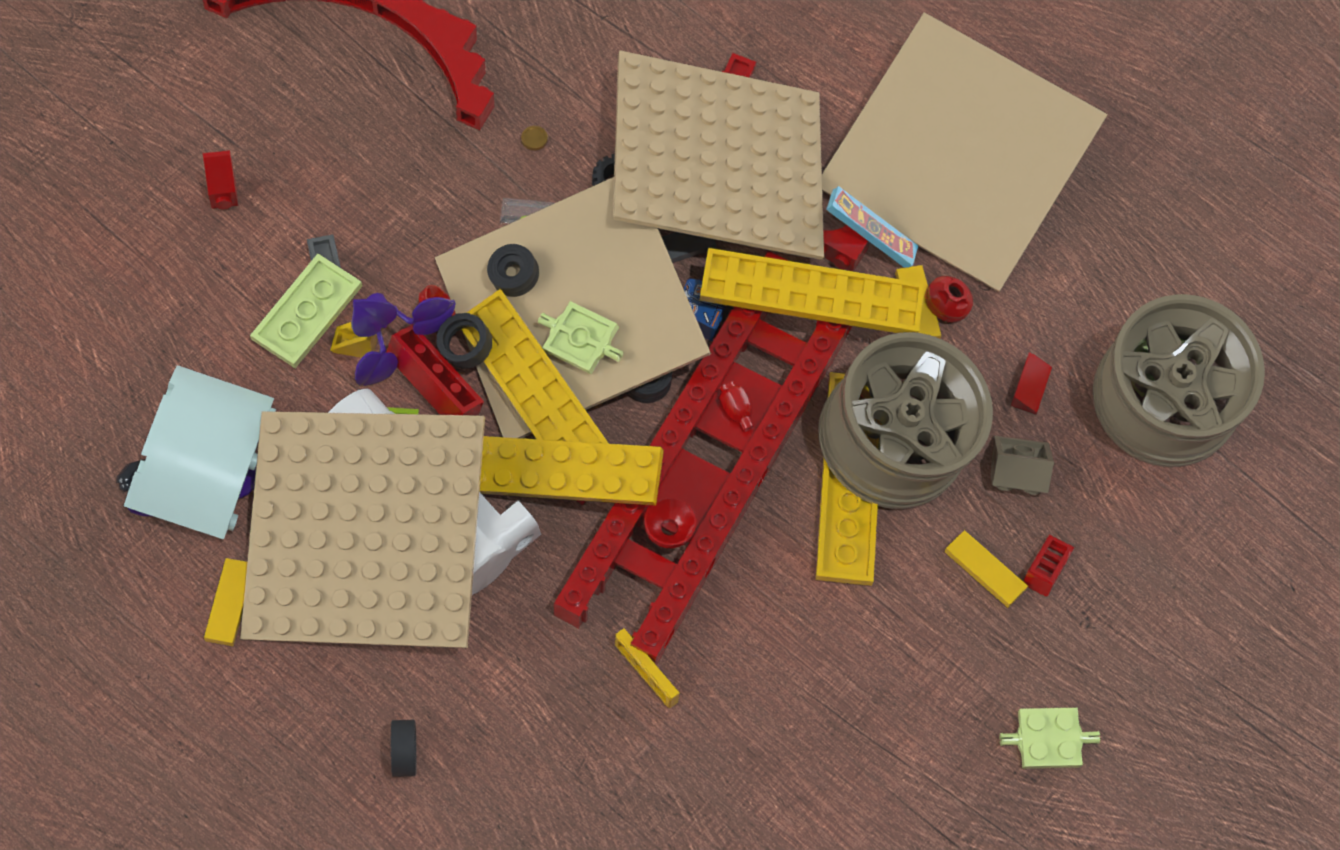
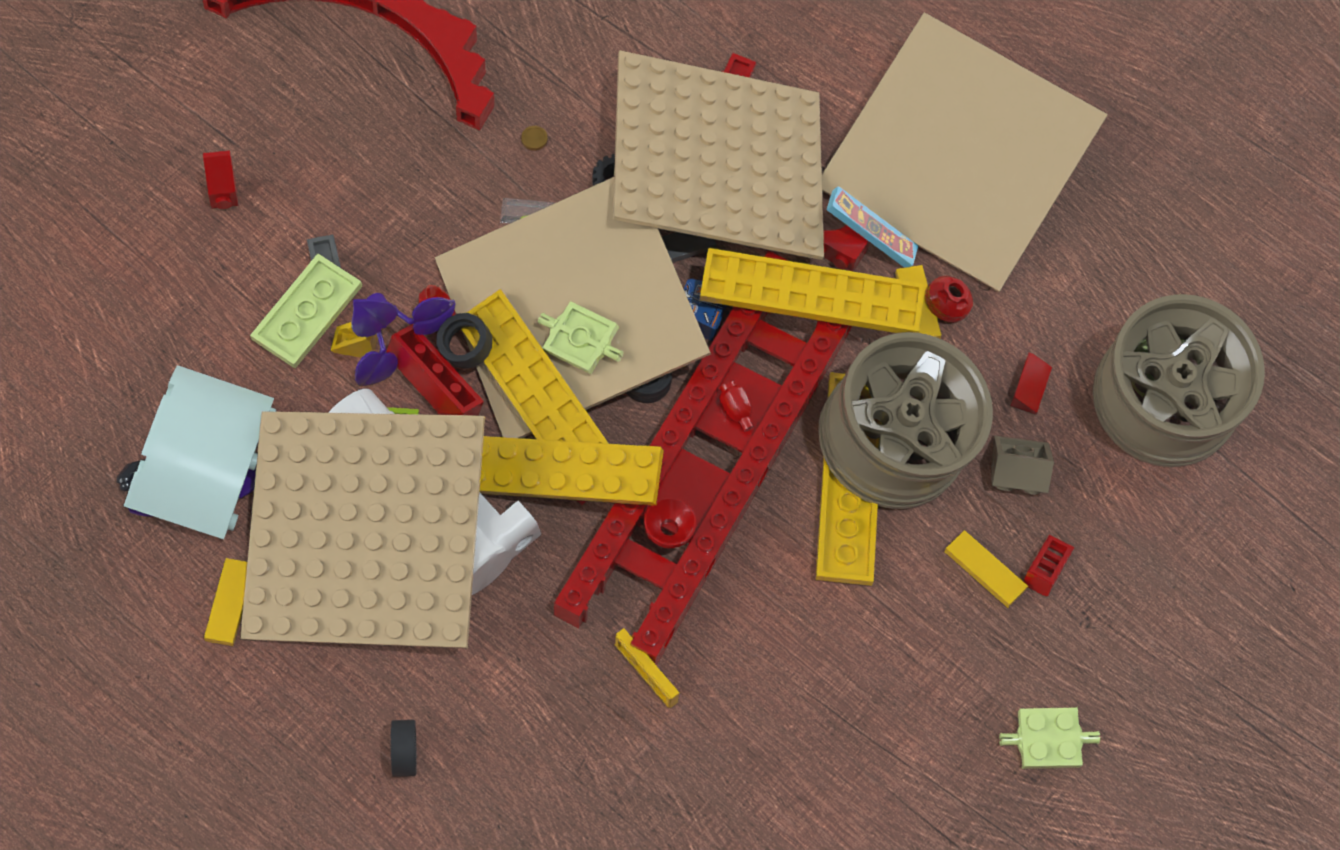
(507, 256): black tyre -> none

